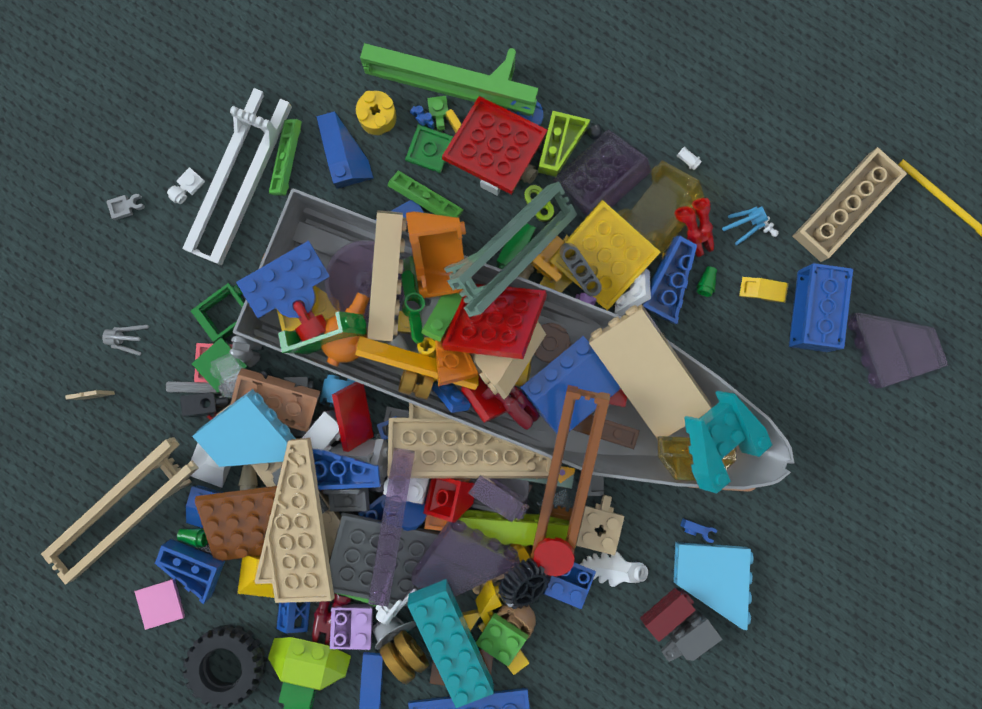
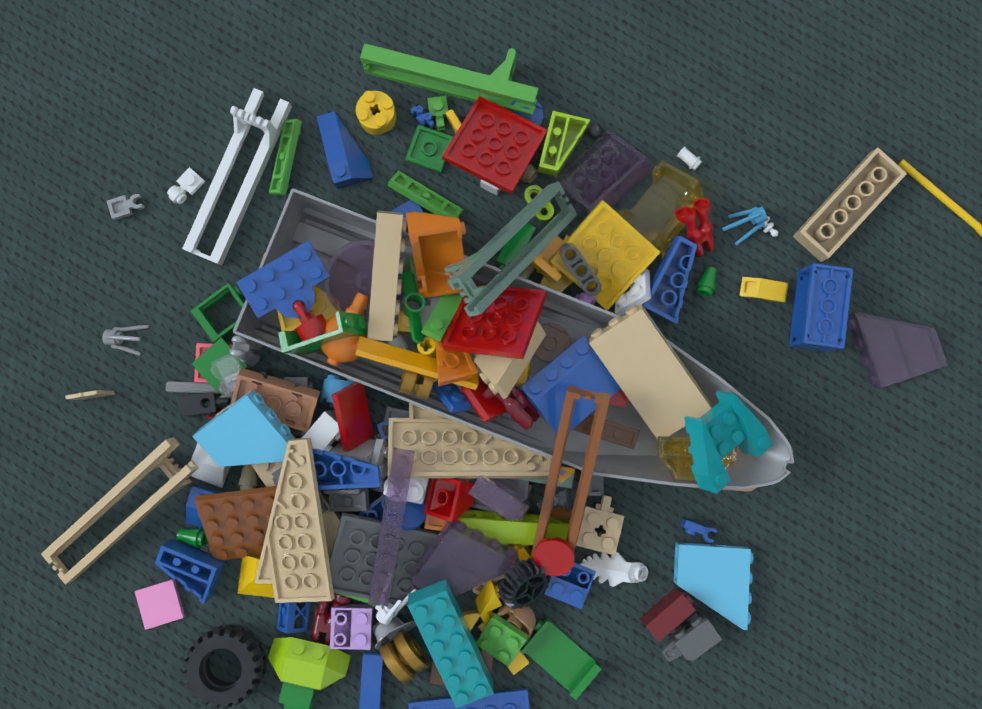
(561, 657): none -> green panel

